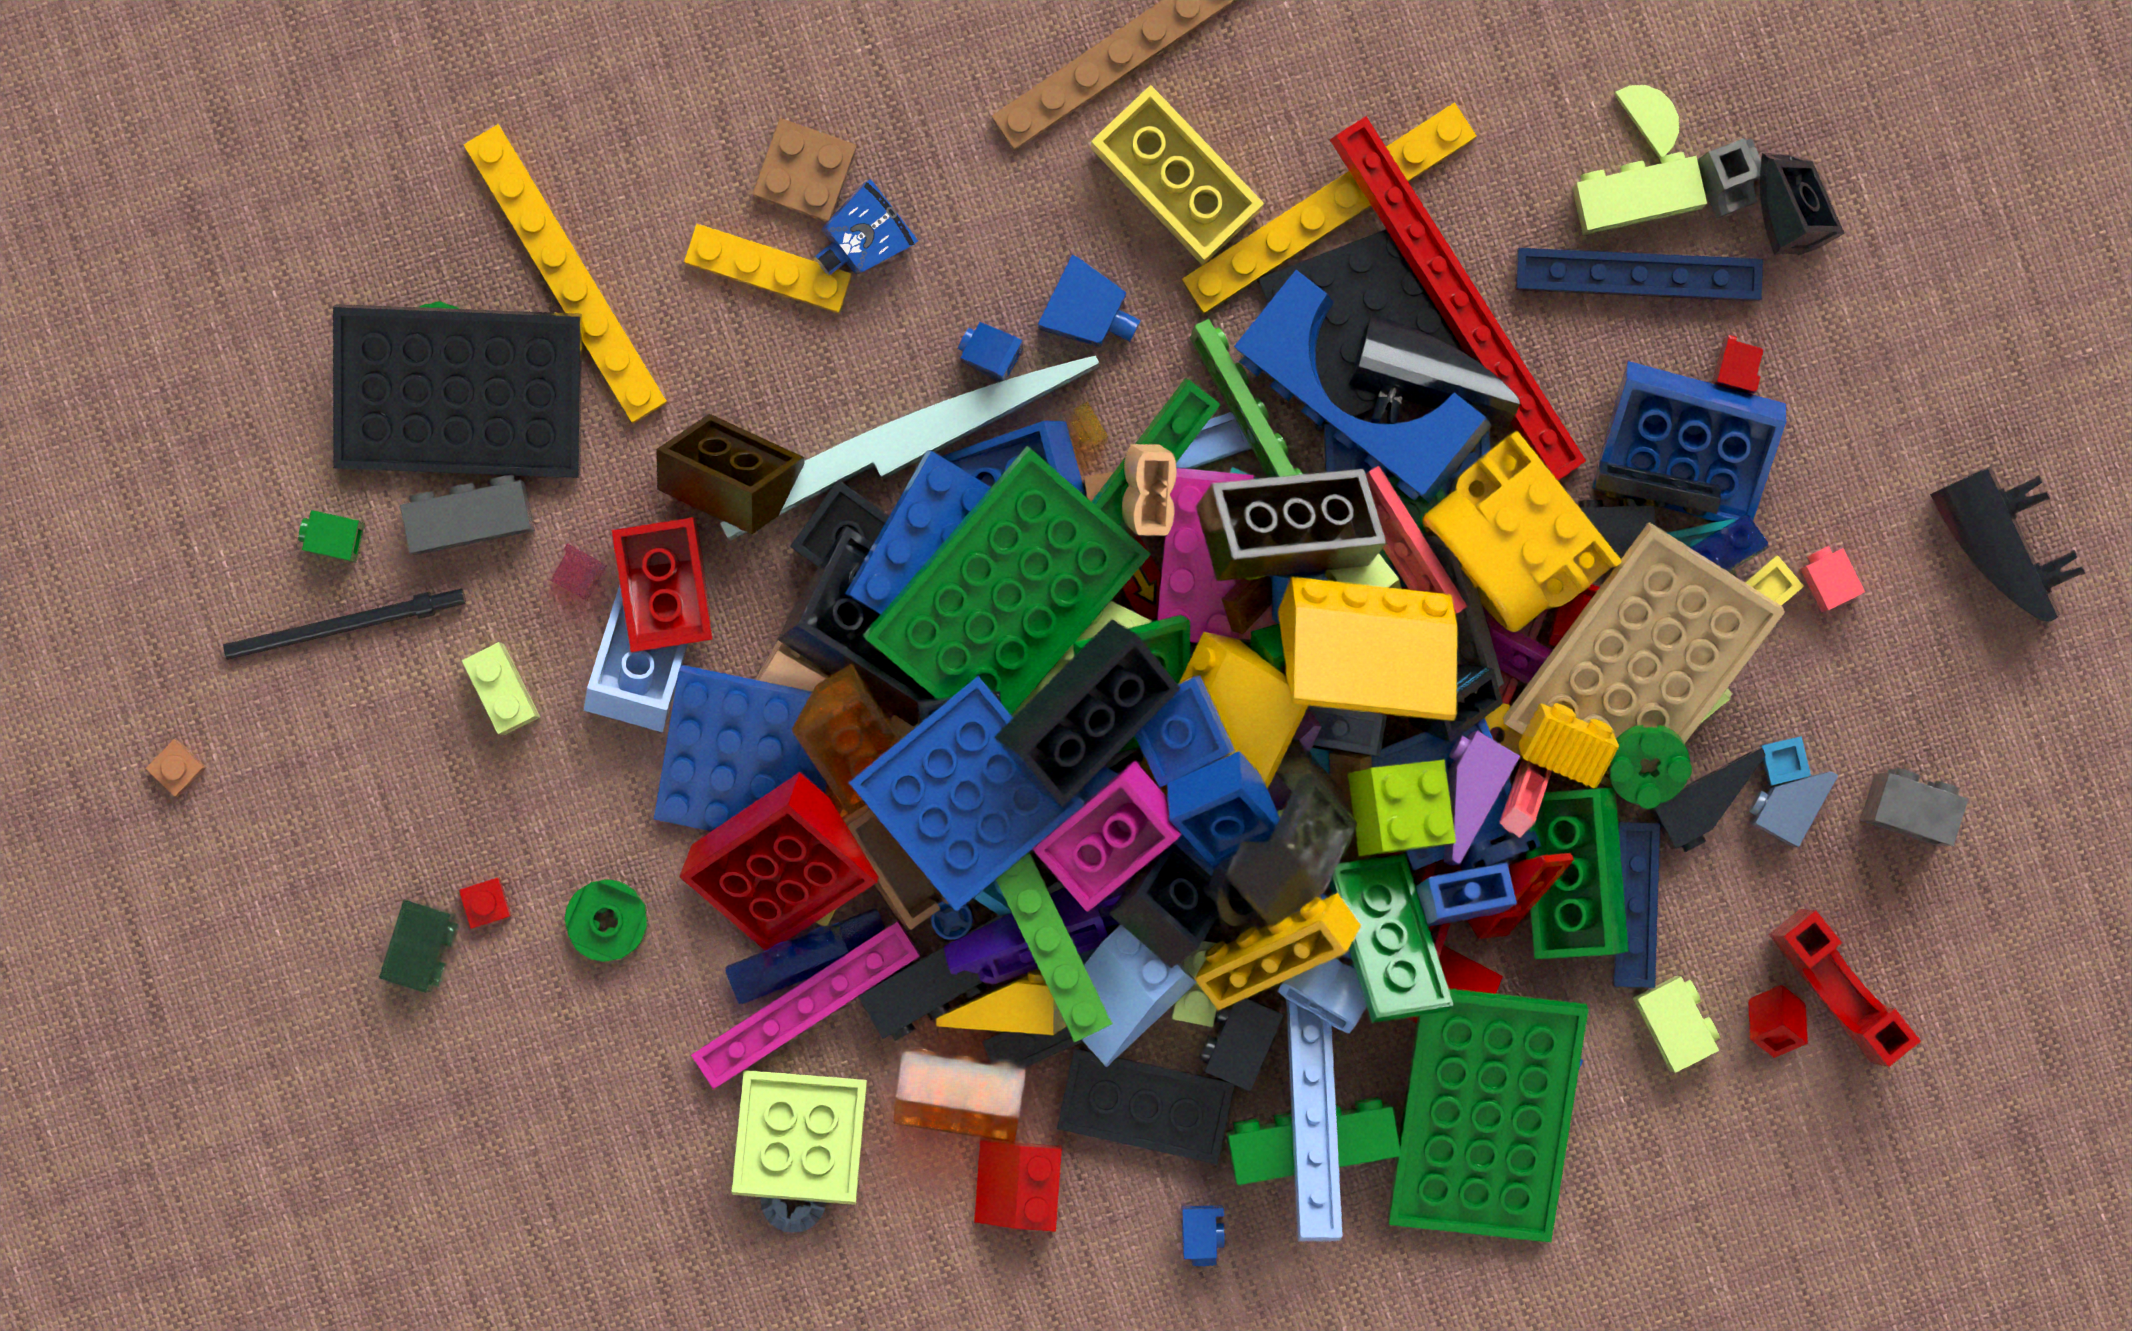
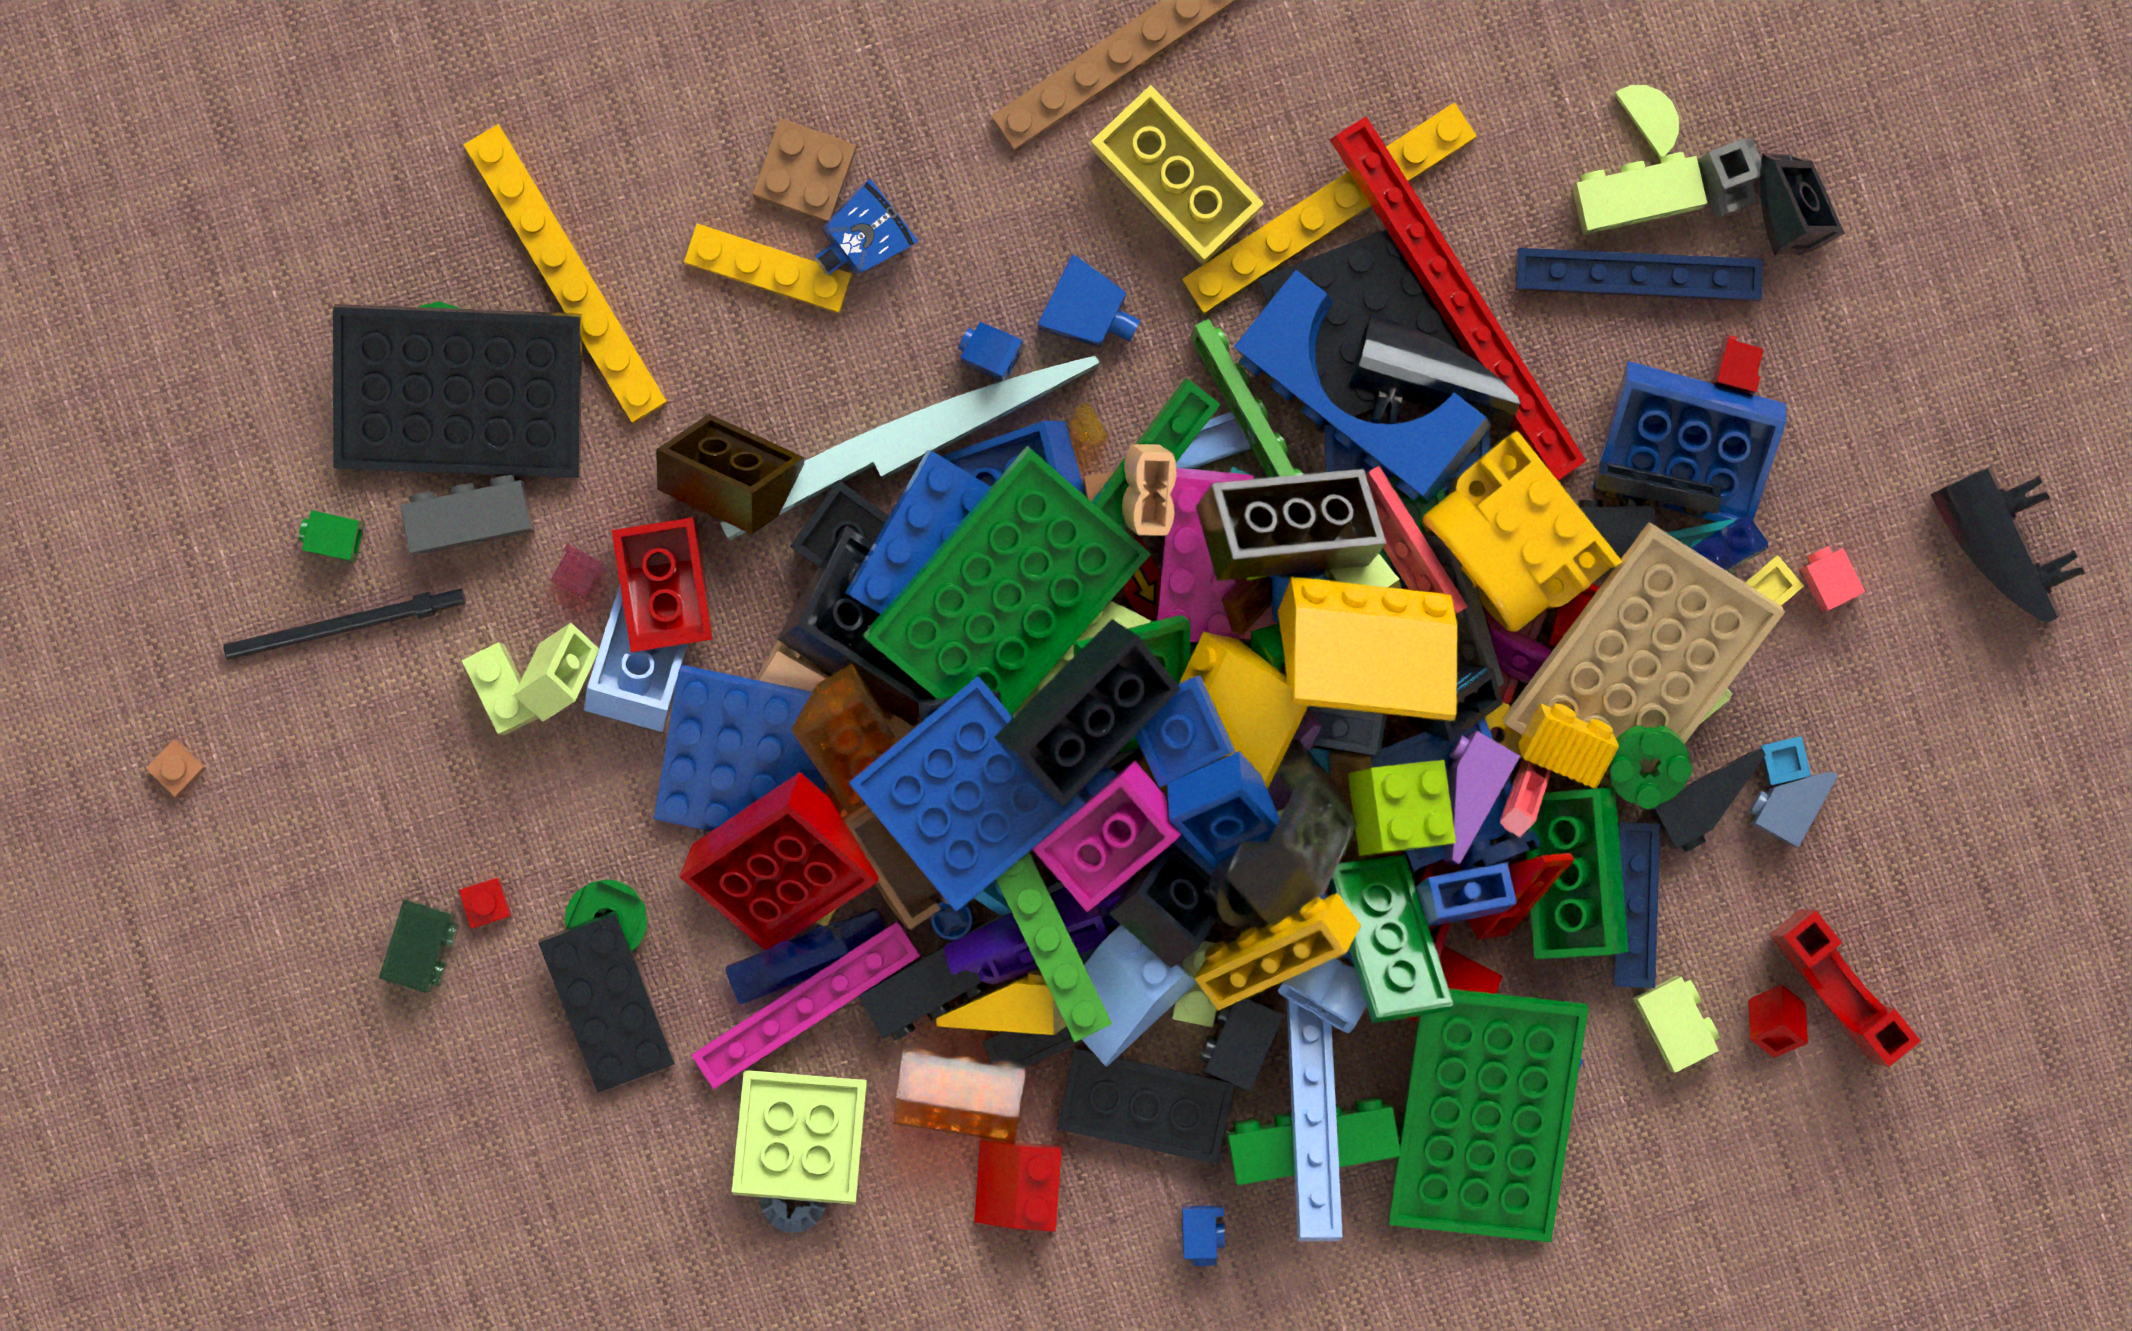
(556, 672): none -> yellowish green brick
(606, 1001): none -> black plate
(1913, 808): flat silver brick -> none

